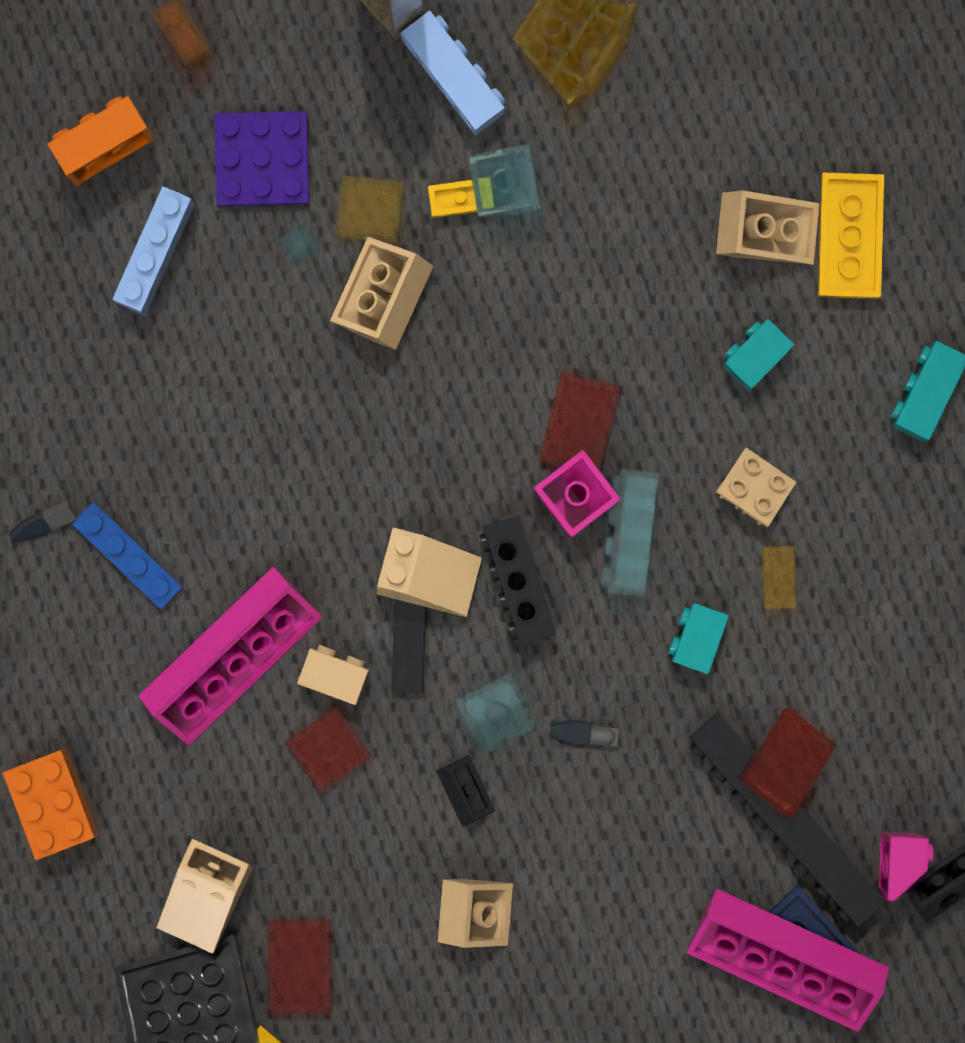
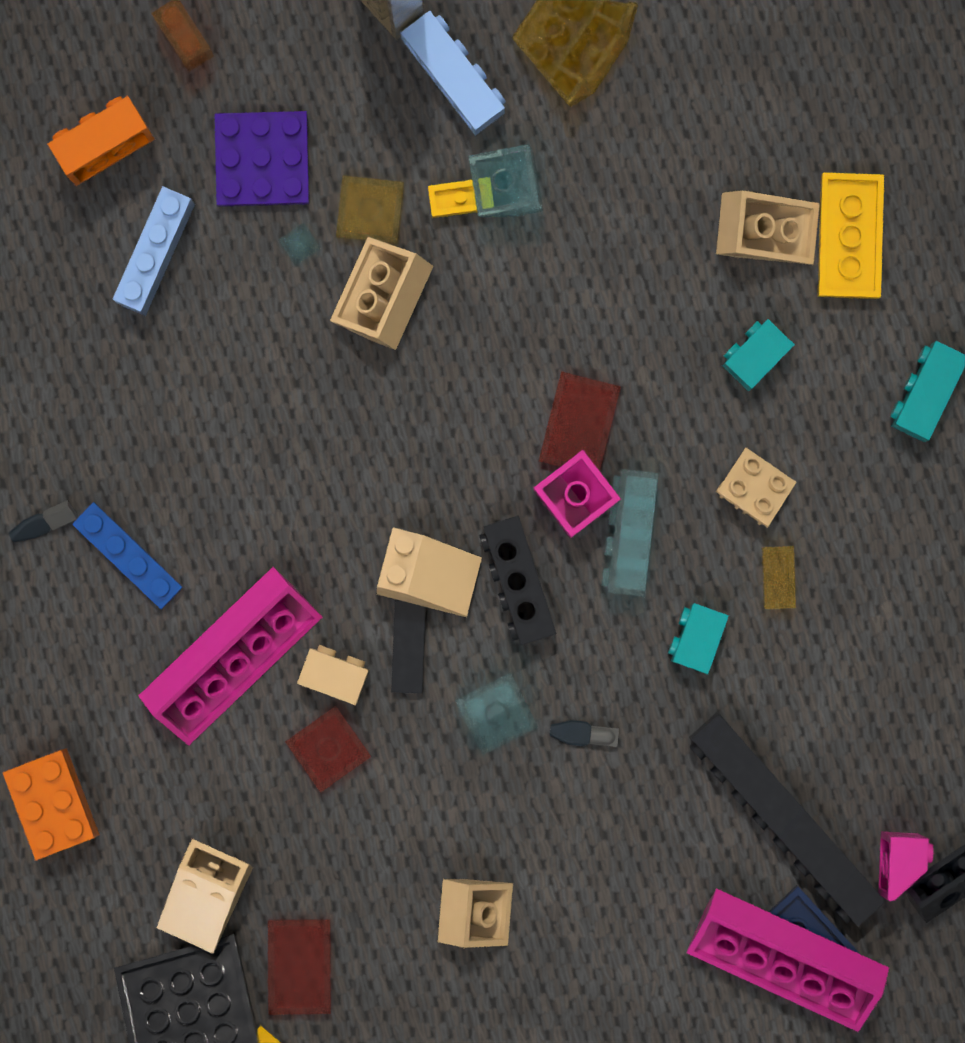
(465, 791): black slope -> none
(788, 762): clear red tile -> none

